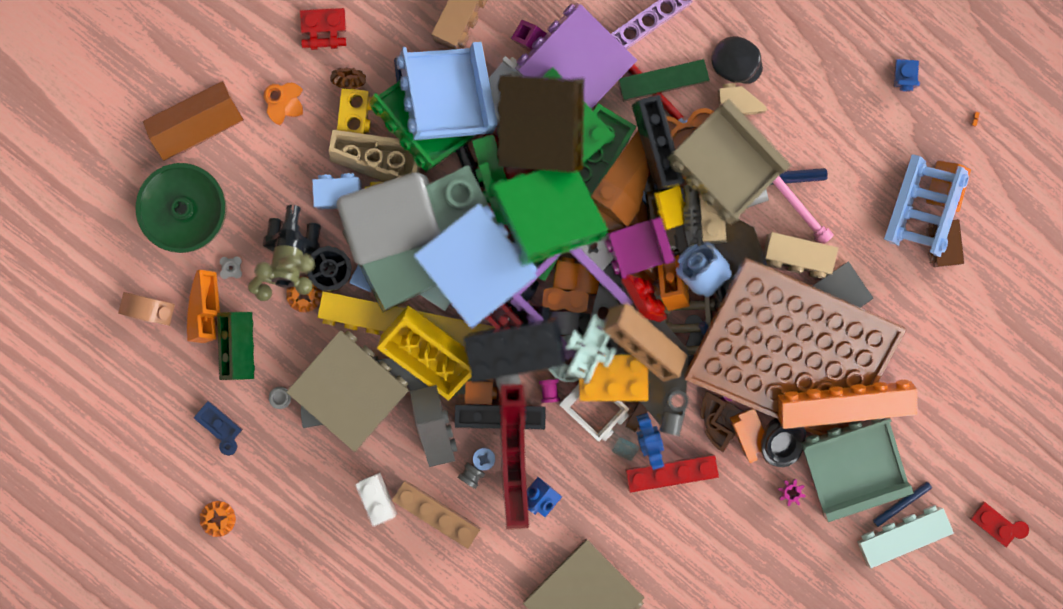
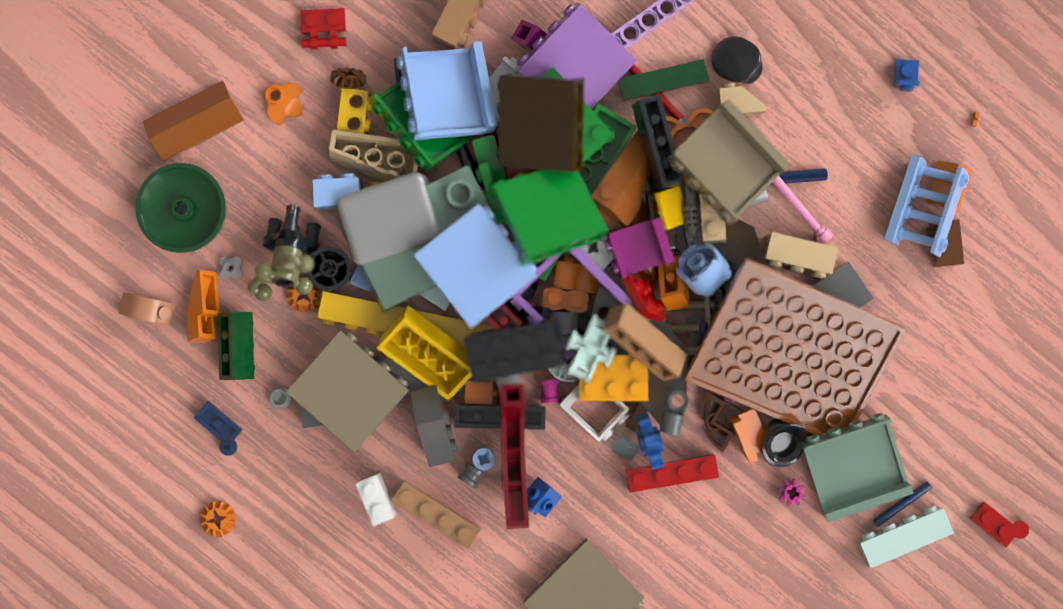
(847, 404): brick -> none

